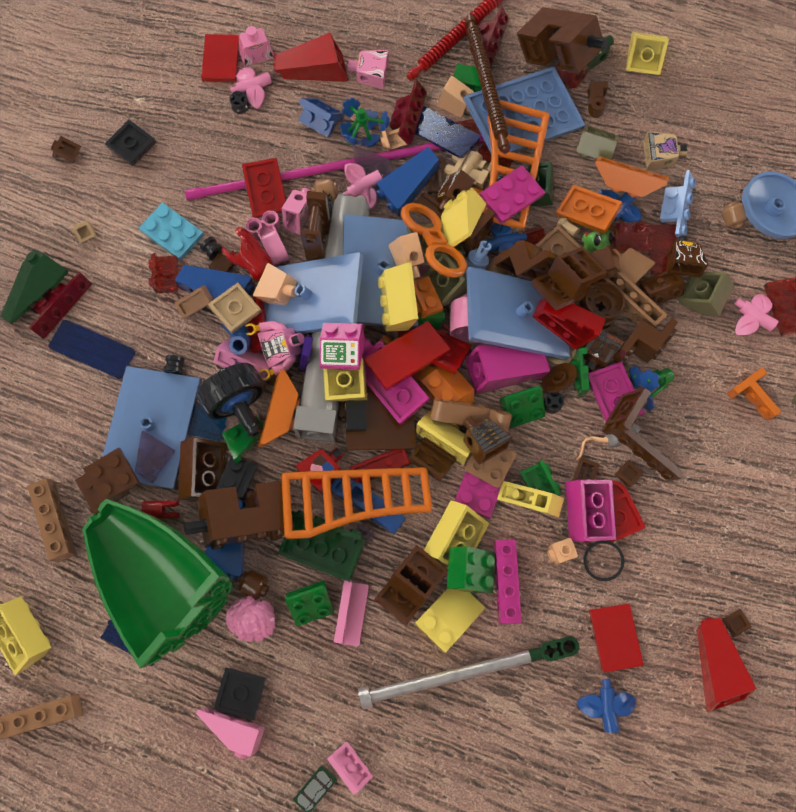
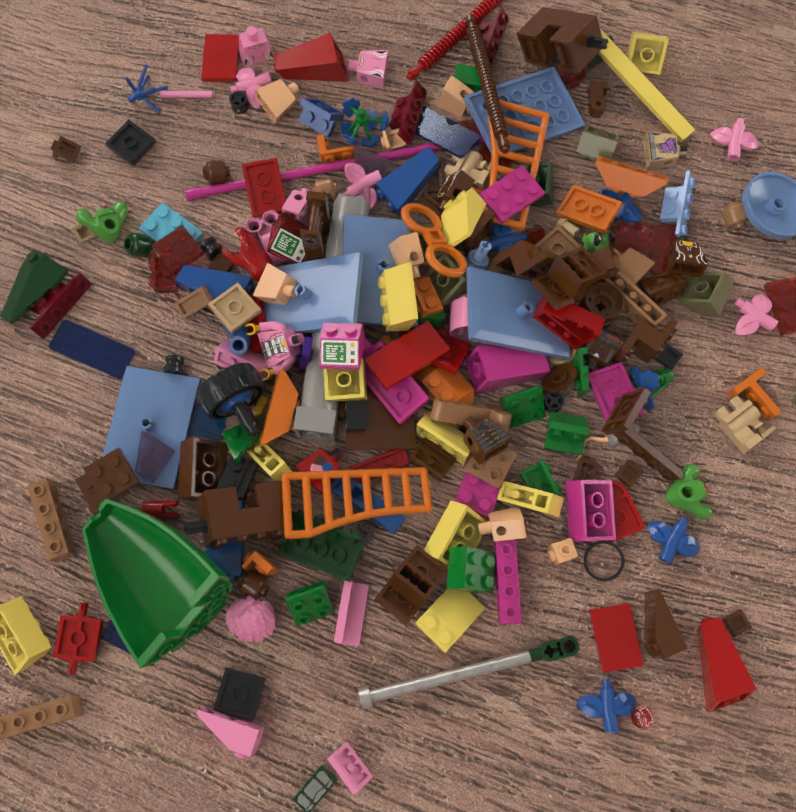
(78, 638): none -> red plate
(107, 221): none -> bright green head
(138, 245): none -> dark green head
(140, 93): none -> blue plant
(178, 249): none -> clear red plate
(186, 94): none -> bright pink bar
(216, 172): none -> reddish brown head
(260, 406): none -> yellow arm
(260, 562): none -> orange bracket
(268, 461): none -> light yellow slope
(277, 98): none -> light nougat torso
(286, 239): none -> slope
(330, 155): none -> orange bracket
(504, 525): none -> light nougat torso
(566, 433): none -> green bracket
(642, 717): none -> clear red tile
(645, 90): none -> light yellow tile
(660, 628): none -> reddish brown slope
(669, 357): none -> black plate
(673, 539): none -> blue plant
(688, 493): none -> bright green head
(735, 139): none -> bright pink plant
(737, 424): none -> tan hips

